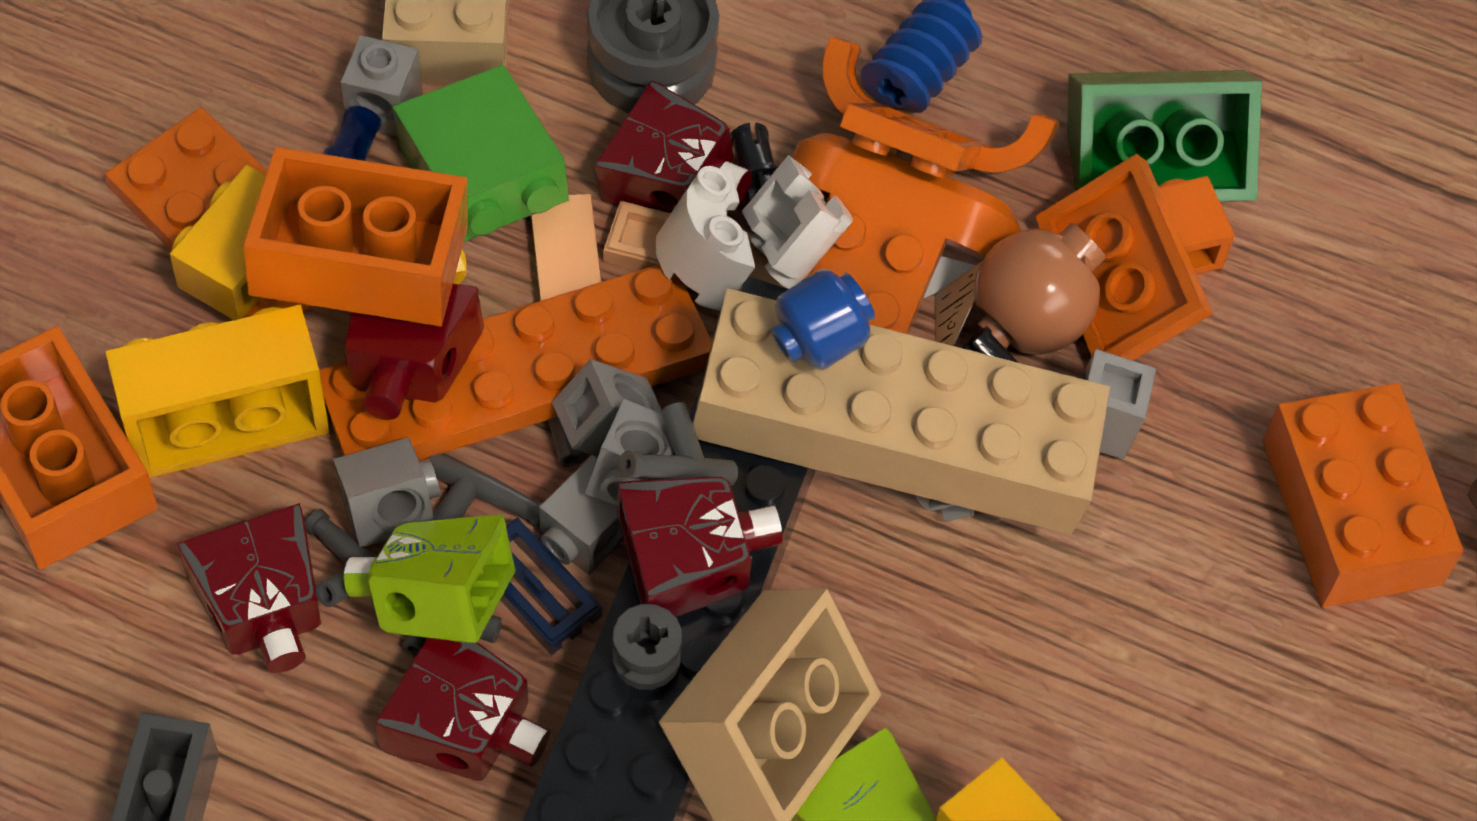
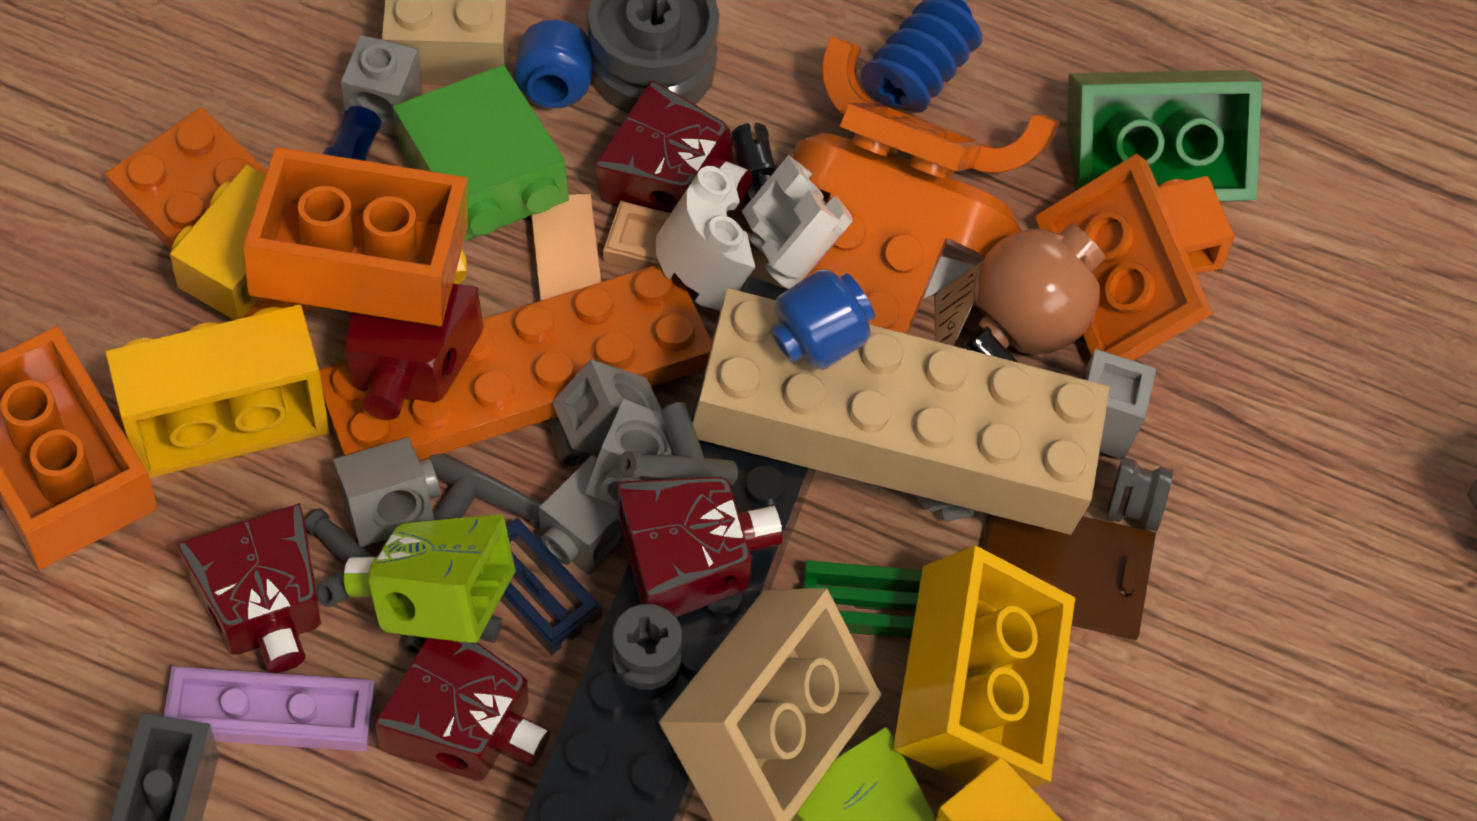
(275, 707): none -> lavender tile
(553, 63): none -> blue head
(820, 573): none -> green tile
(984, 669): none -> yellow brick
(1088, 565): none -> reddish brown container
(1145, 497): none -> dark grey wheel
(1361, 495): orange brick -> none

